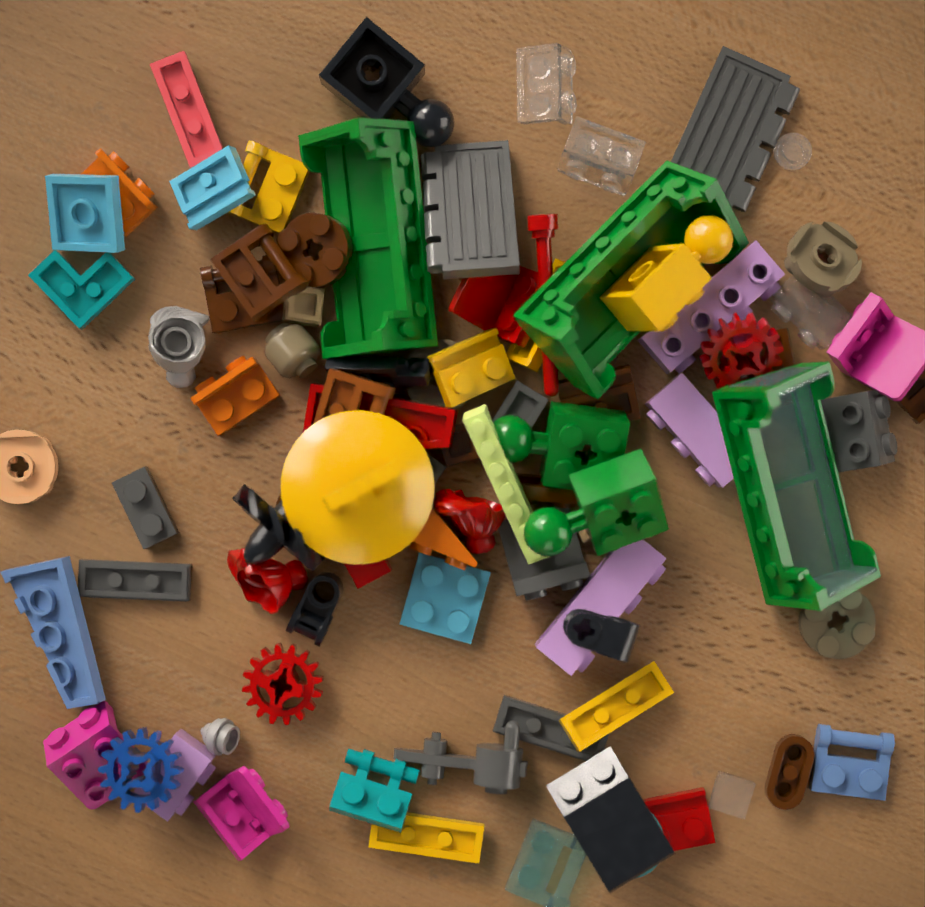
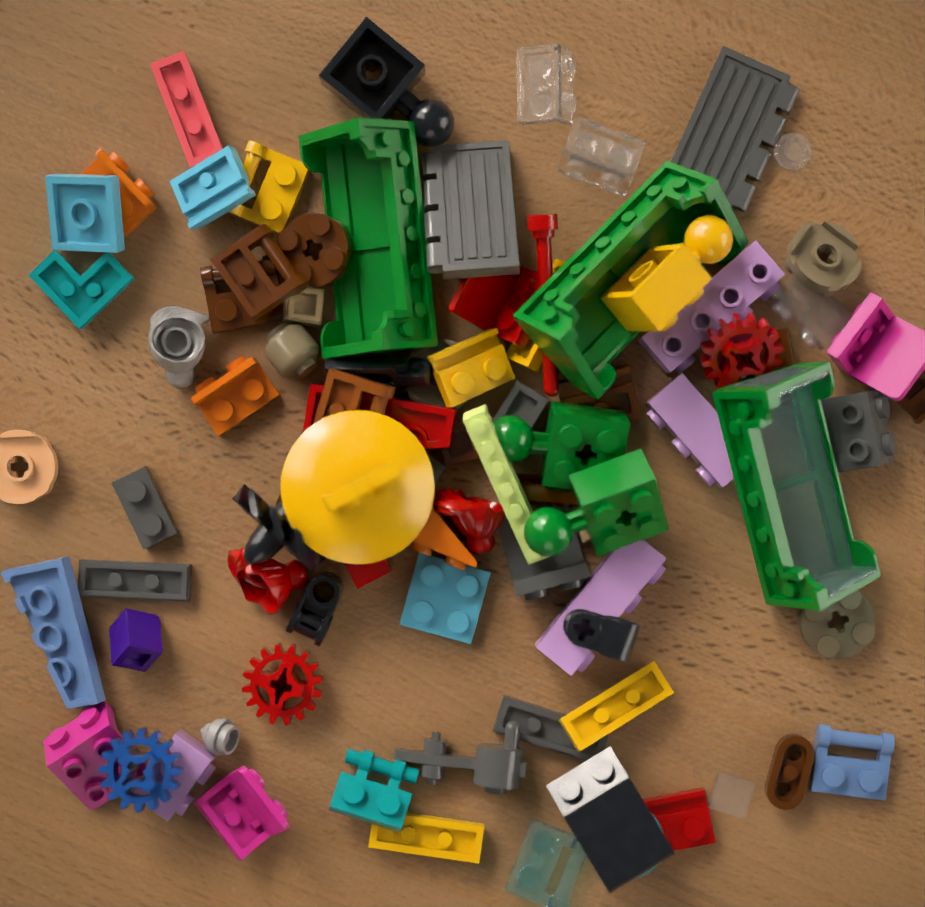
(135, 640): none -> dark purple panel

